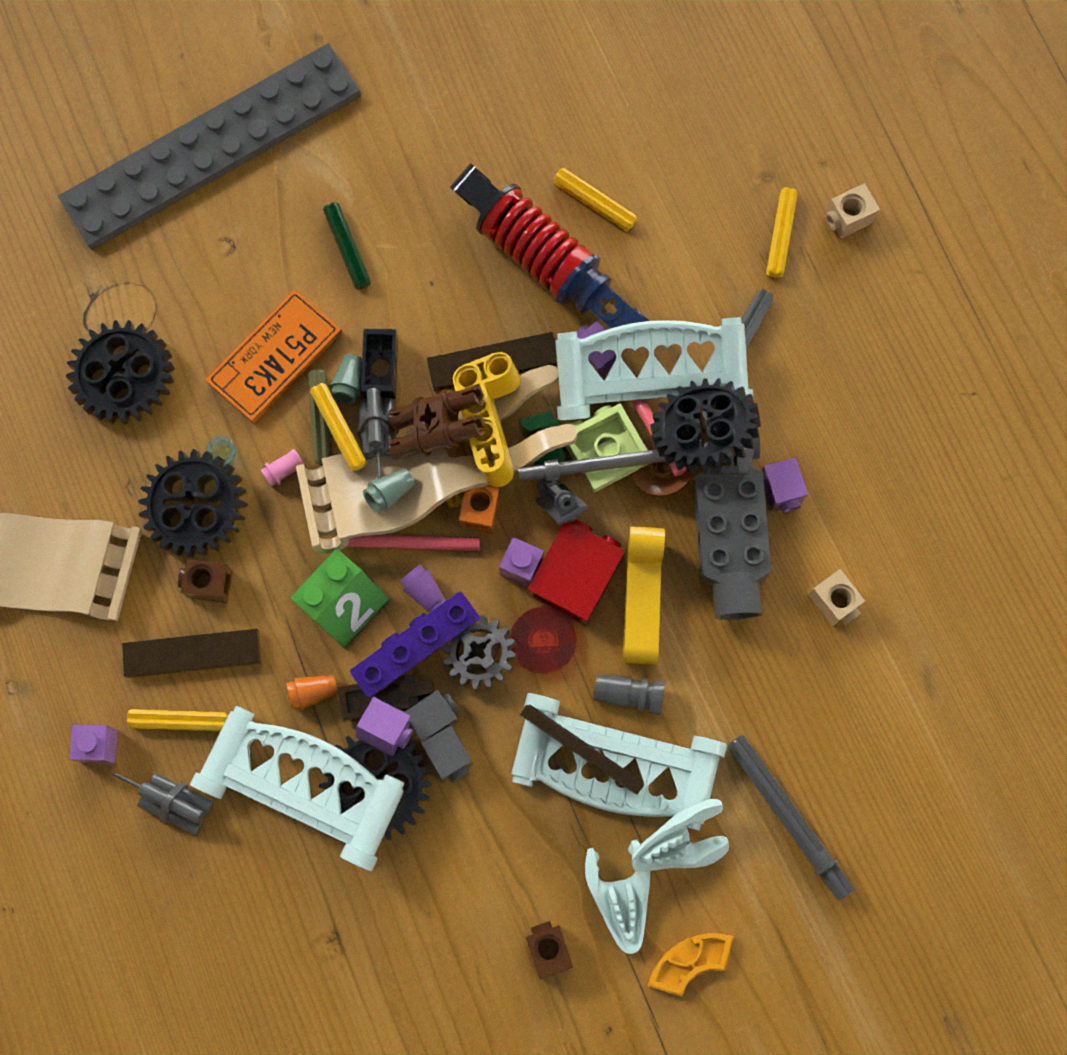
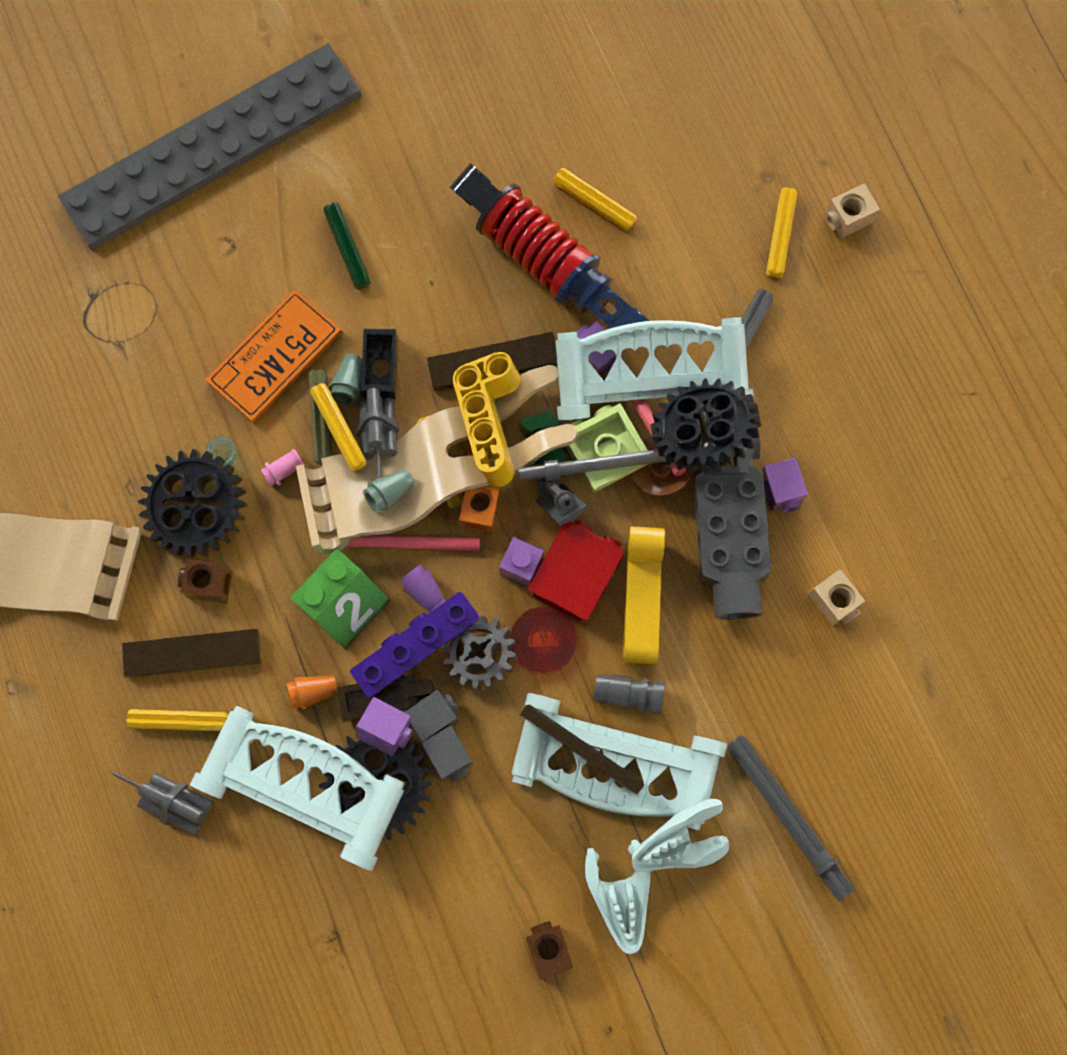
(93, 744): medium lavender brick -> none
(98, 355): black gear -> none
(436, 422): reddish brown pin -> none
(688, 960): light orange tile -> none

